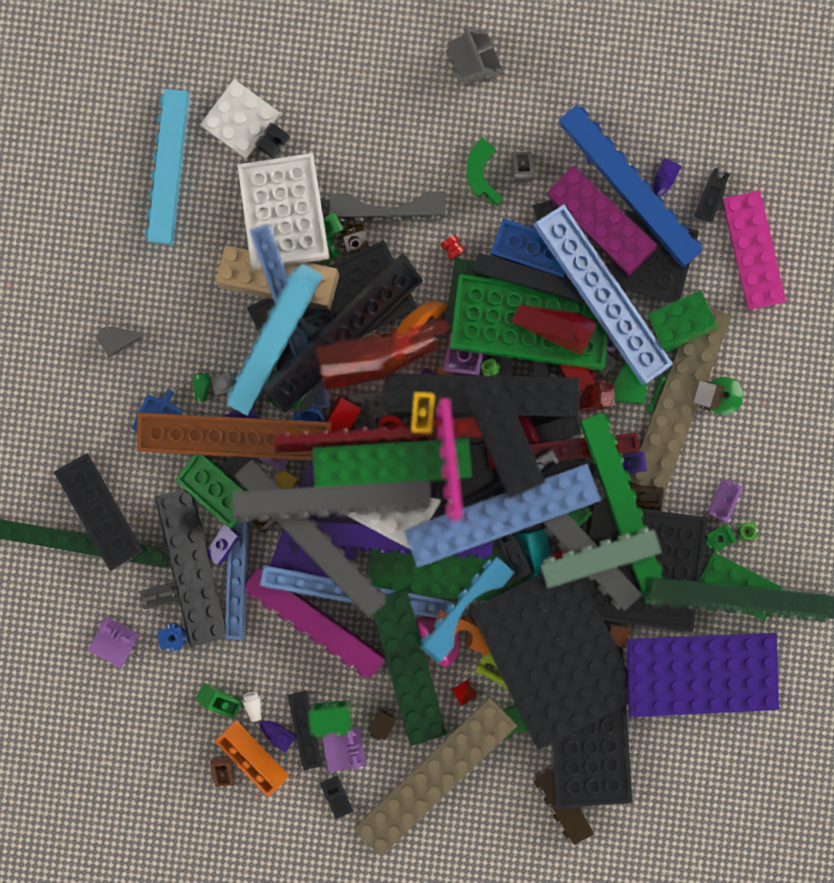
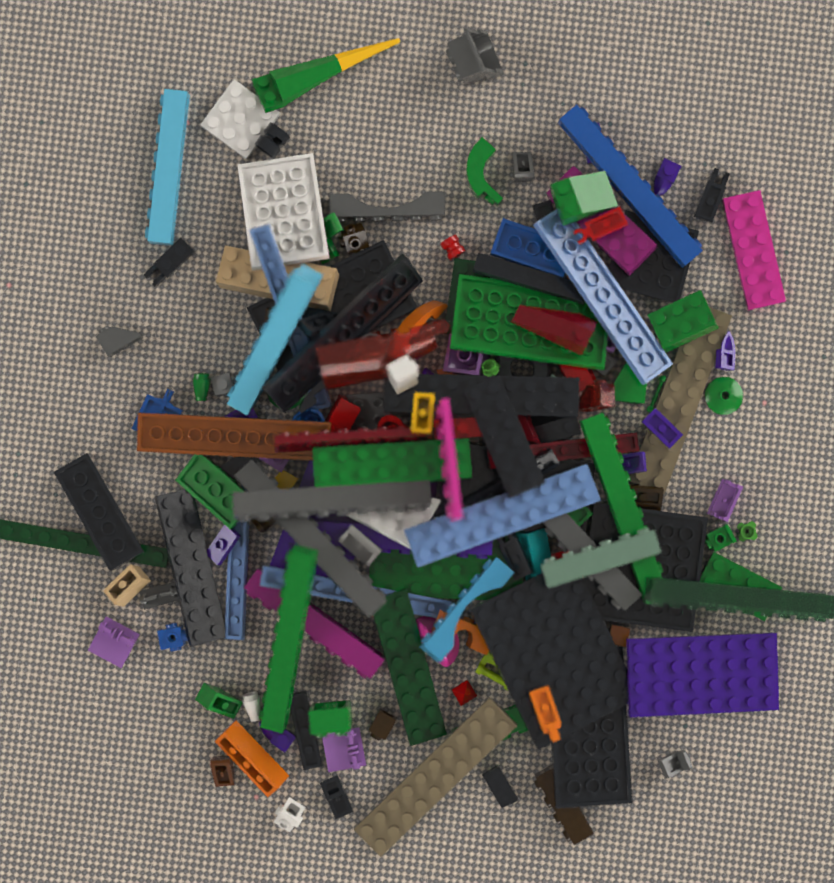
(126, 585): none -> tan brick
(170, 261): none -> black hinge
(289, 638): none -> green brick
(289, 815): none -> white brick
(290, 82): none -> green plate
(360, 545): none -> light grey hinge
(403, 374): none -> white brick
(500, 786): none -> black slope
(546, 712): none -> orange hinge
(582, 196): none -> slope
(602, 225): none -> red plate
(662, 428): none -> dark purple plate
(675, 763): none -> dark grey bracket
(709, 395): brick -> none
(726, 354): none -> plate

